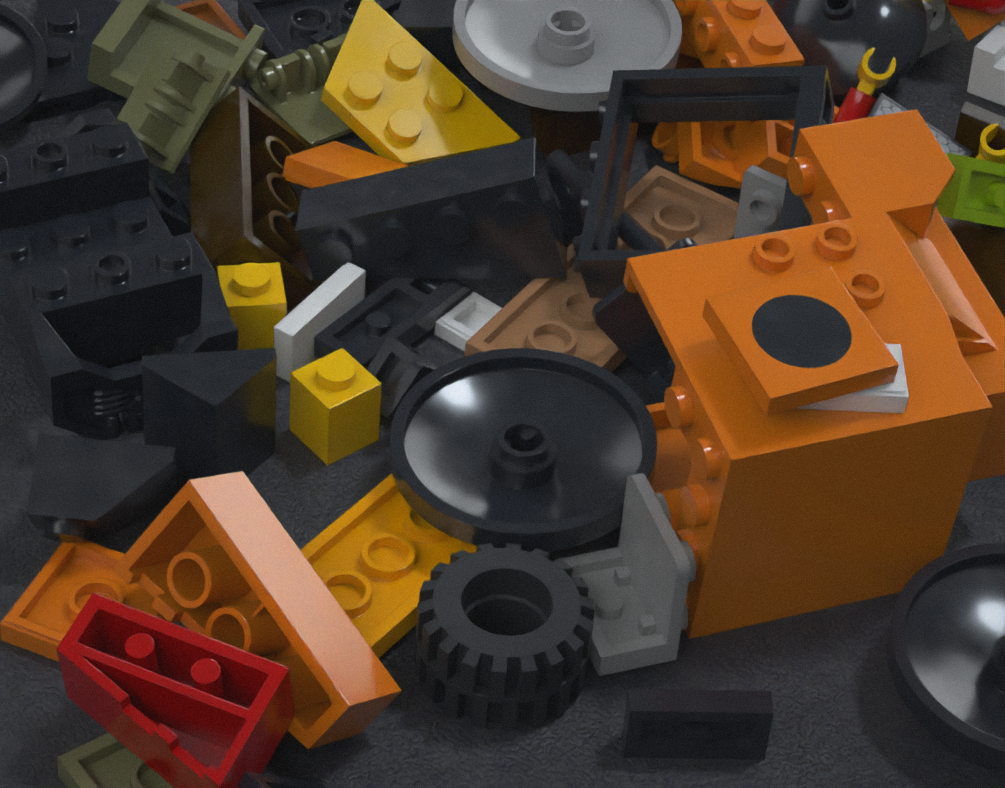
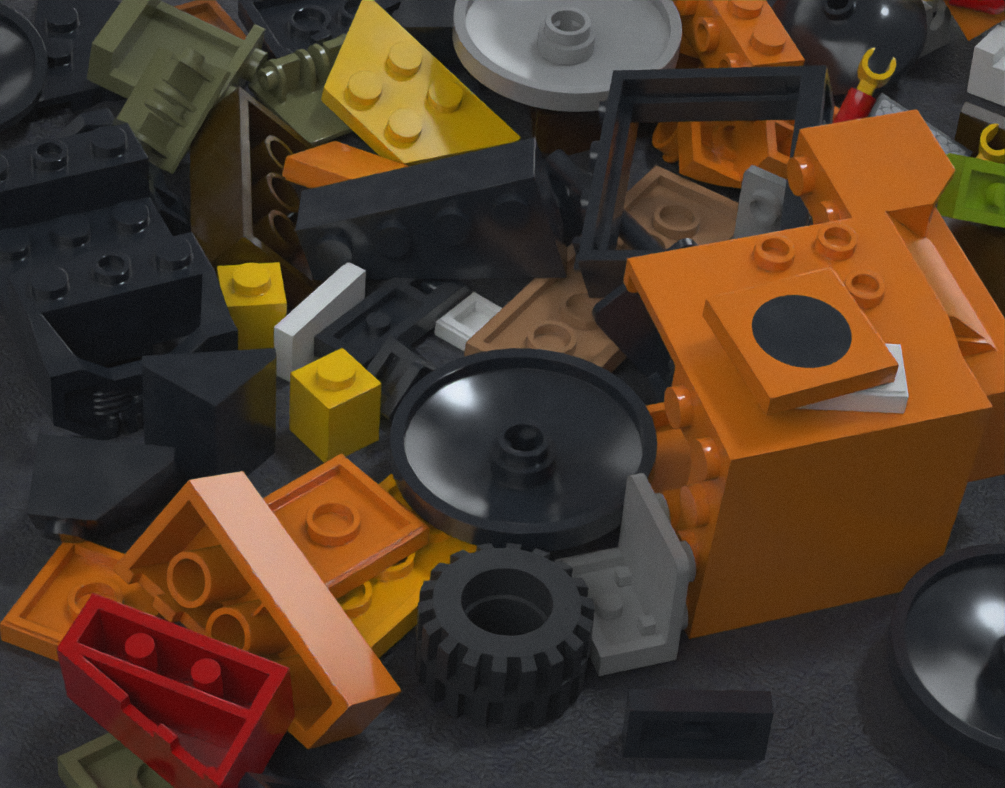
(346, 524): none -> orange tile

